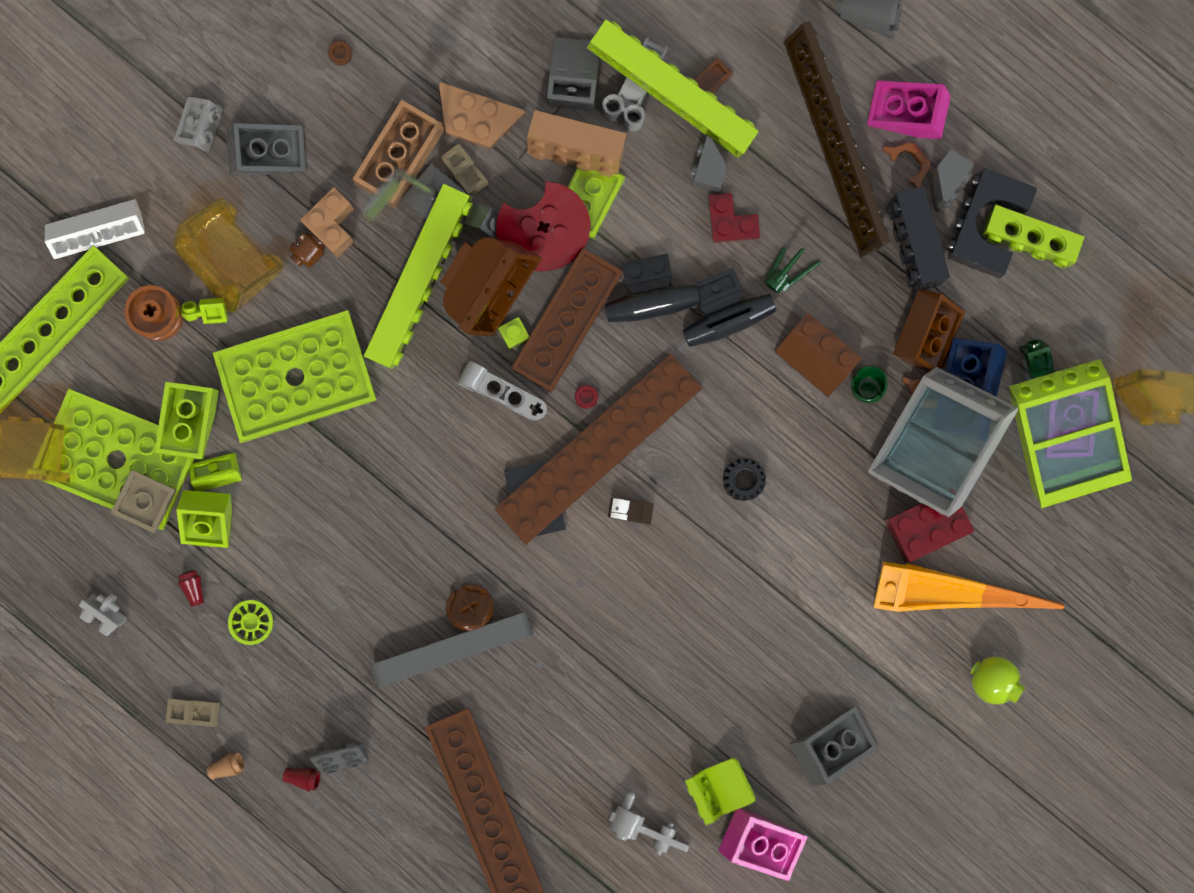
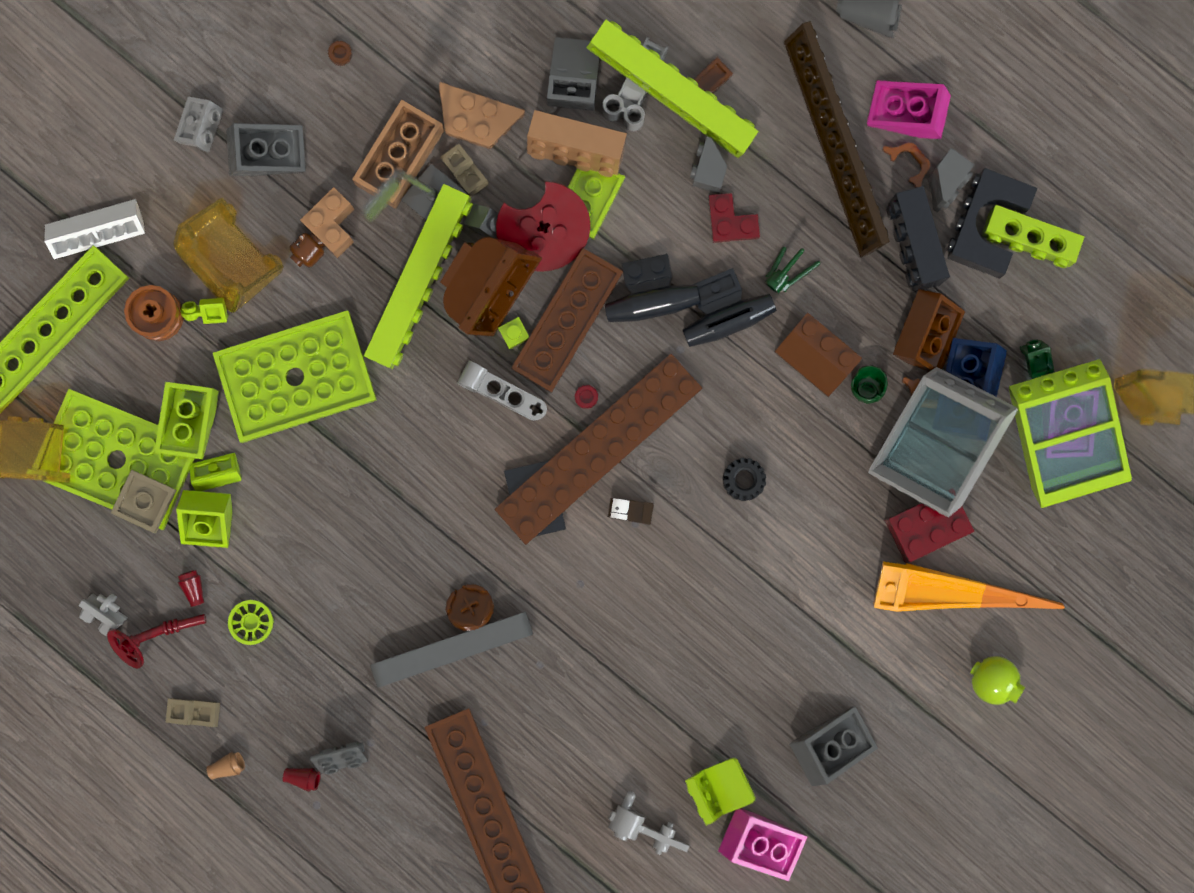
(130, 644): none -> dark red dish

